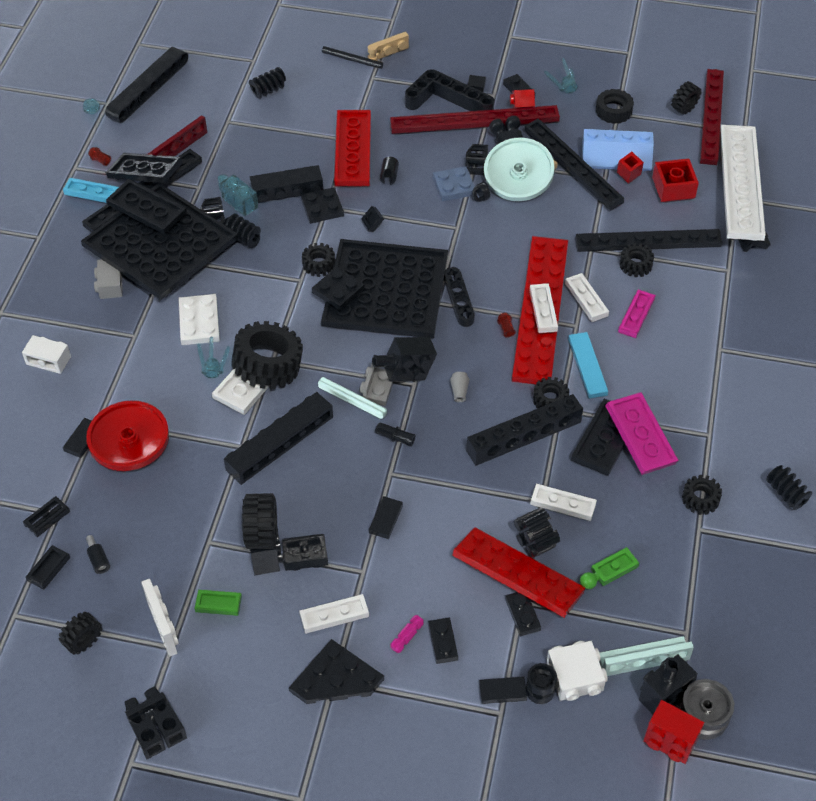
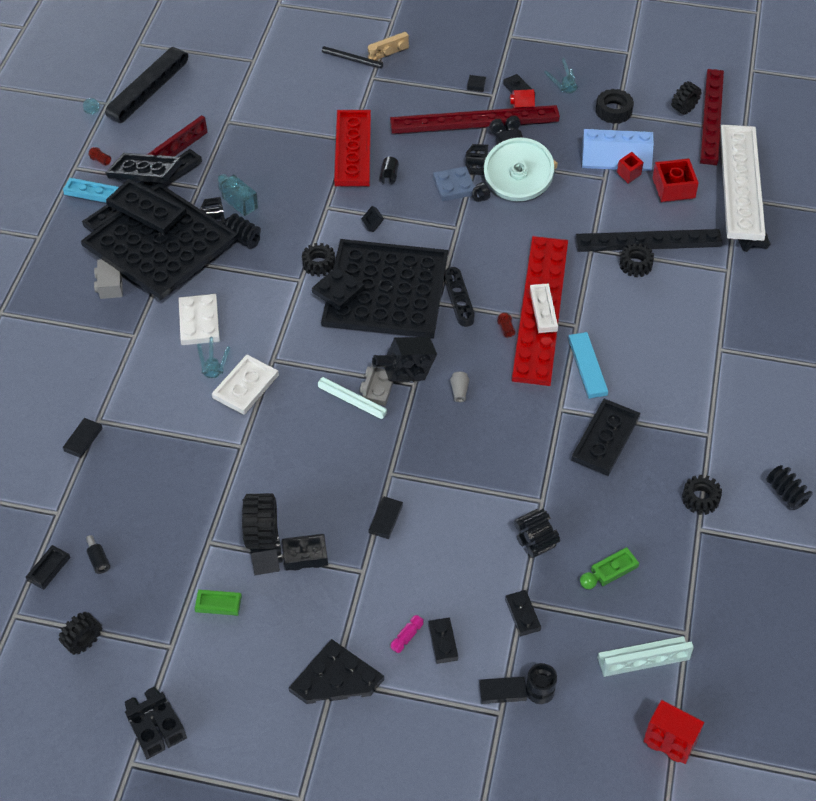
(46, 354): white brick -> none
(48, 518): black tile -> none
(127, 435): red dish -> none
(161, 617): white plate -> none
(262, 369): black tyre -> none
(267, 82): black piece -> none
(278, 438): black brick -> none
(287, 183): black brick -> none
(322, 205): black plate -> none
(334, 613): white plate -> none
(395, 434): black axle -> none
(448, 88): black beam -> none
(519, 572): red plate -> none
(524, 429): black brick -> none
(547, 386): black tyre -> none
(563, 502): white plate -> none
(575, 164): black plate -> none
(577, 670): white brick -> none
(586, 297): white plate -> none
(636, 313): dark pink tile -> none
(641, 433): dark pink plate -> none
(667, 683): black brick -> none
(709, 703): flat silver wheel -> none

